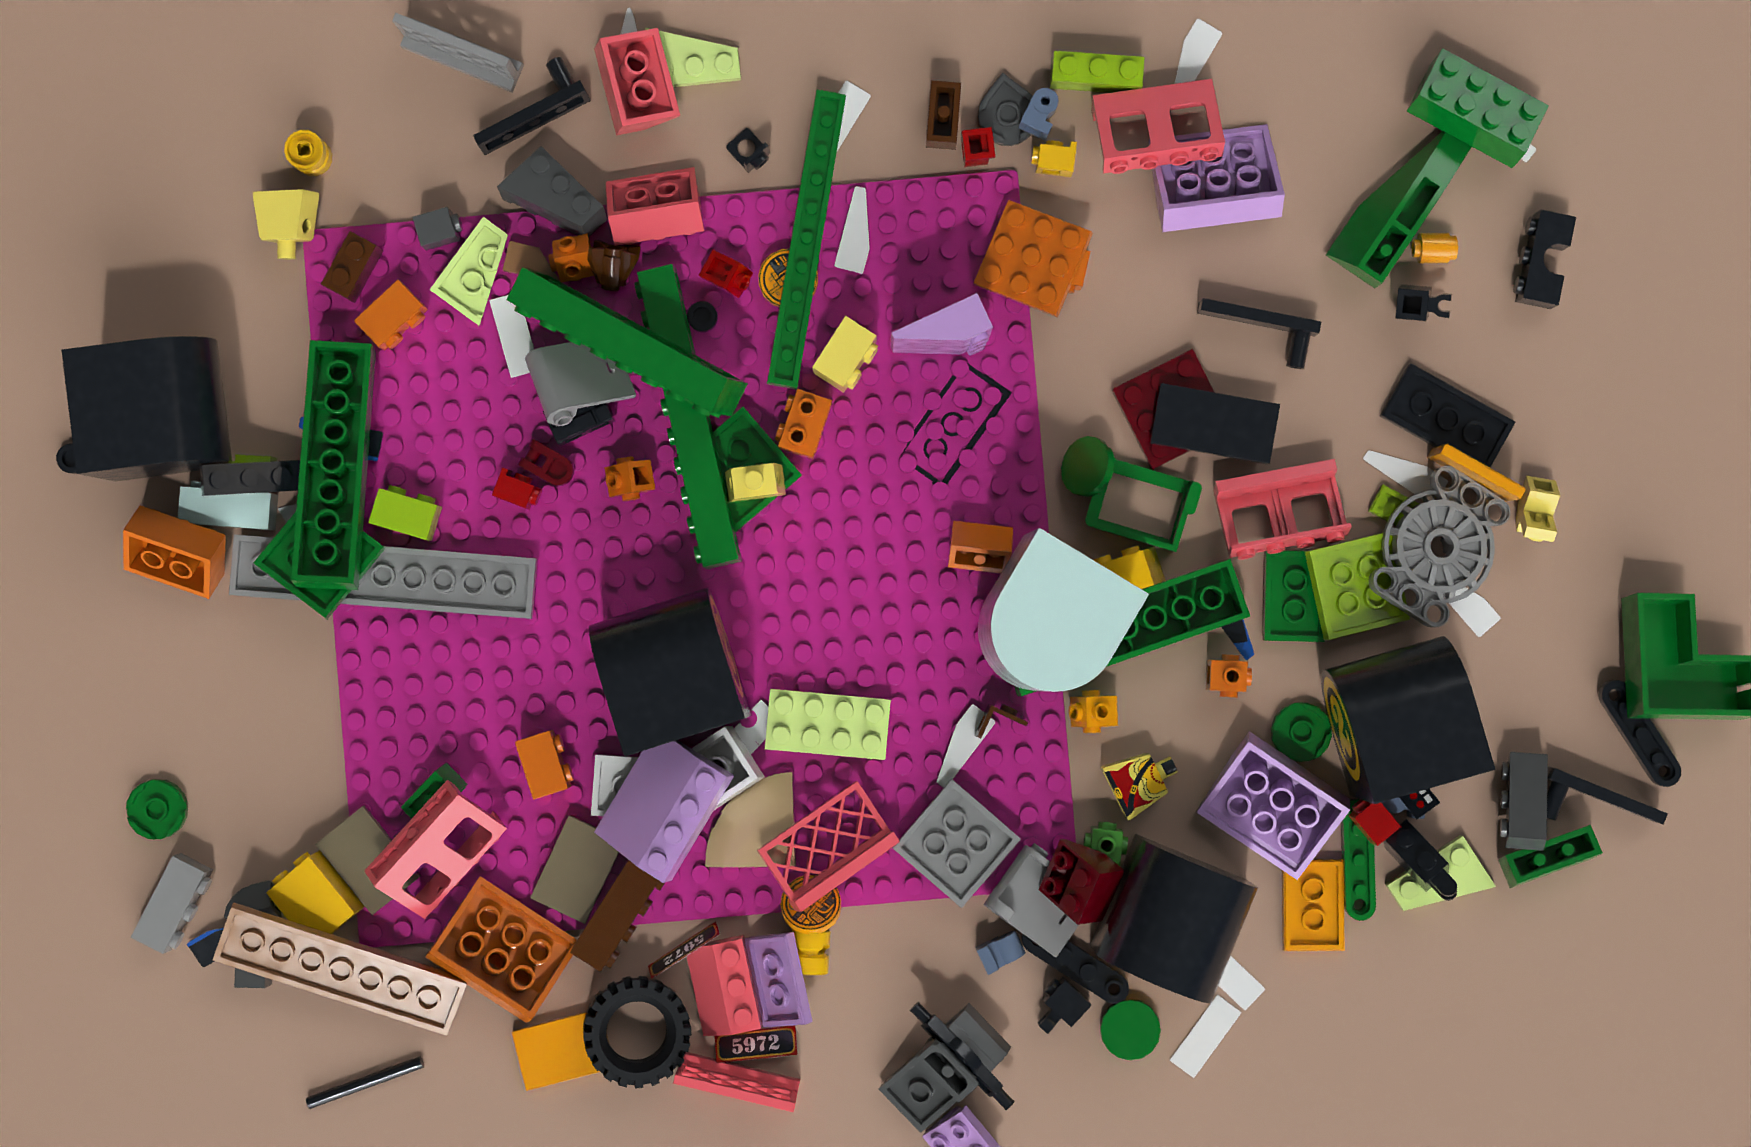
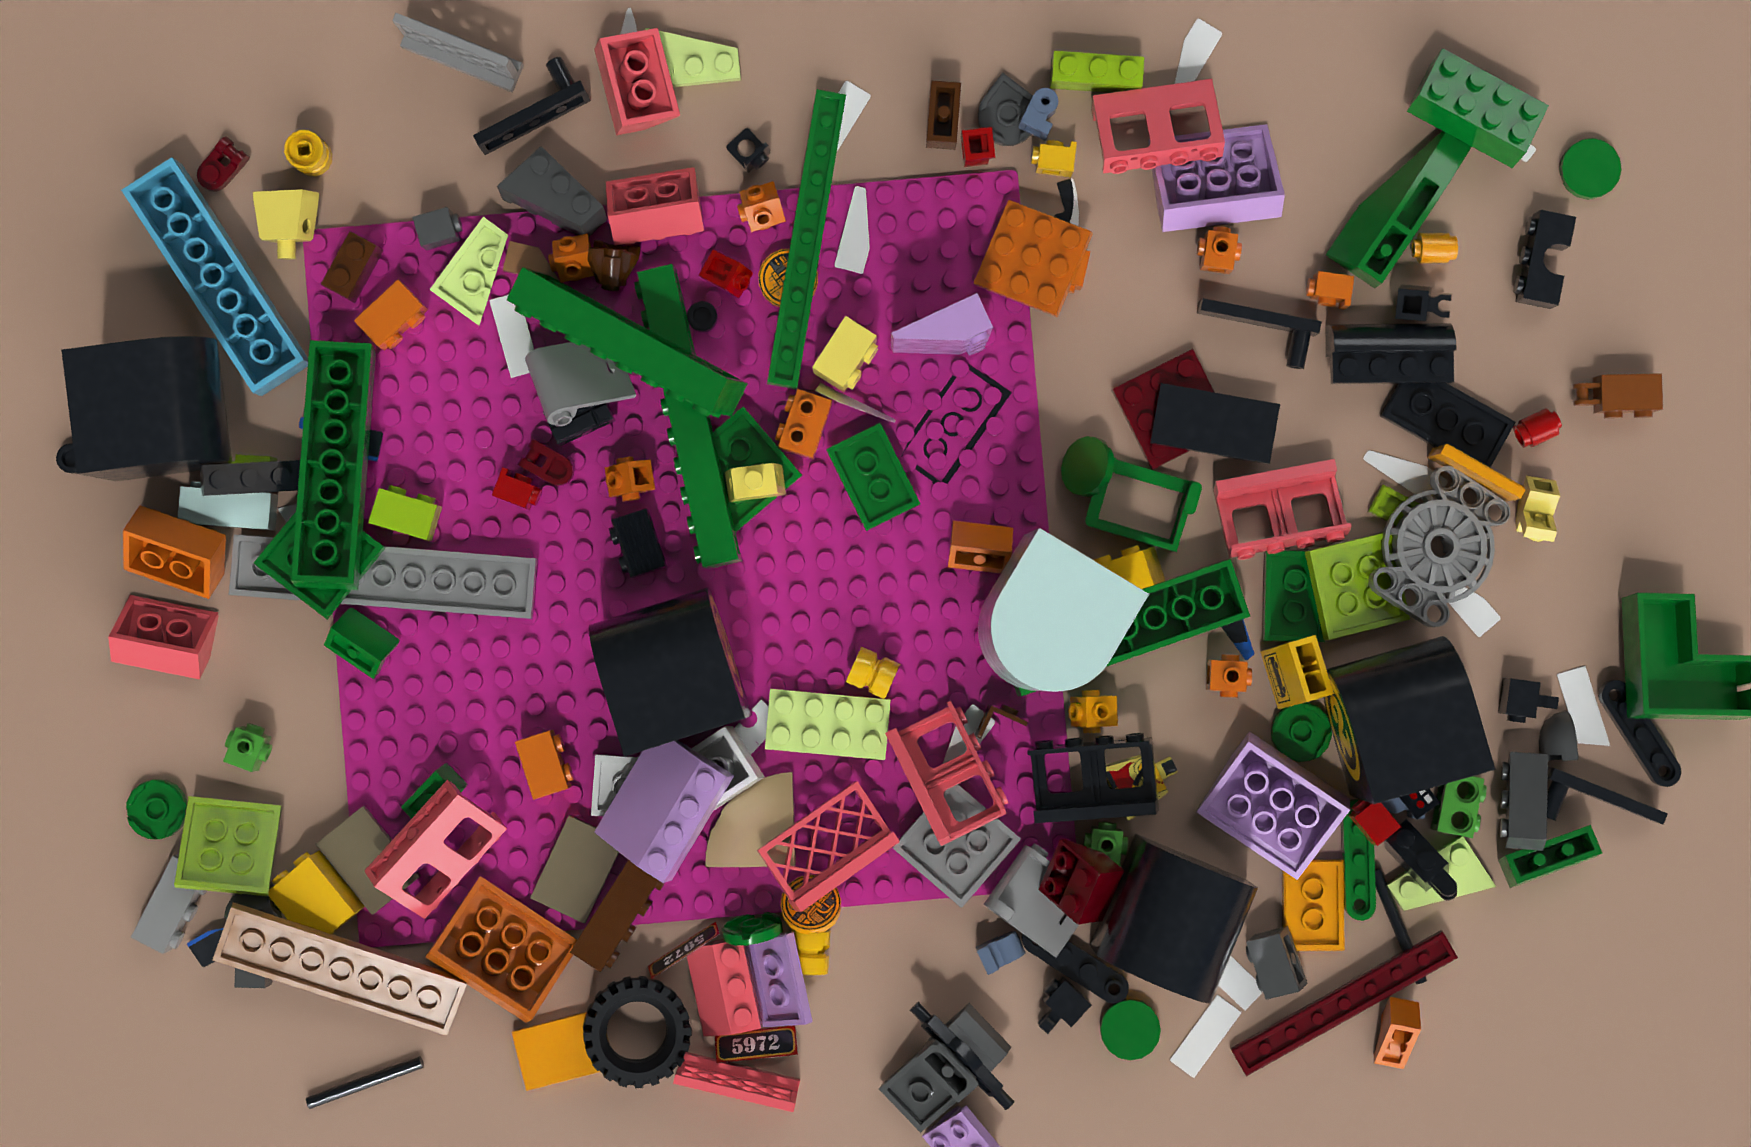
(163, 637): none -> coral slope
(213, 174): none -> dark red plate
(216, 276): none -> medium azure brick
(228, 846): none -> lime plate
(238, 751): none -> bright green brick
(361, 642): none -> green panel
(638, 543): none -> black brick
(752, 930): none -> green tile
(761, 206): none -> orange brick
(844, 399): none -> white sticker
(873, 476): none -> green plate
(873, 672): none -> yellow wheel
(931, 783): none -> coral window
(1070, 202): none -> black sticker
(1096, 797): none -> black window
(1214, 260): none -> orange brick
(1276, 963): none -> dark grey brick
(1297, 672): none -> yellow brick
(1330, 289): none -> orange brick
(1344, 1003): none -> dark red tile
(1391, 353): none -> black brick
(1393, 914): none -> black bar
(1398, 1032): none -> orange arch
(1452, 803): none -> bright green brick
(1521, 699): none -> black brick
(1537, 428): none -> red brick
(1559, 738): none -> dark grey brick
(1583, 706): none -> white sticker
(1590, 168): none -> green tile
(1622, 394): none -> dark orange brick

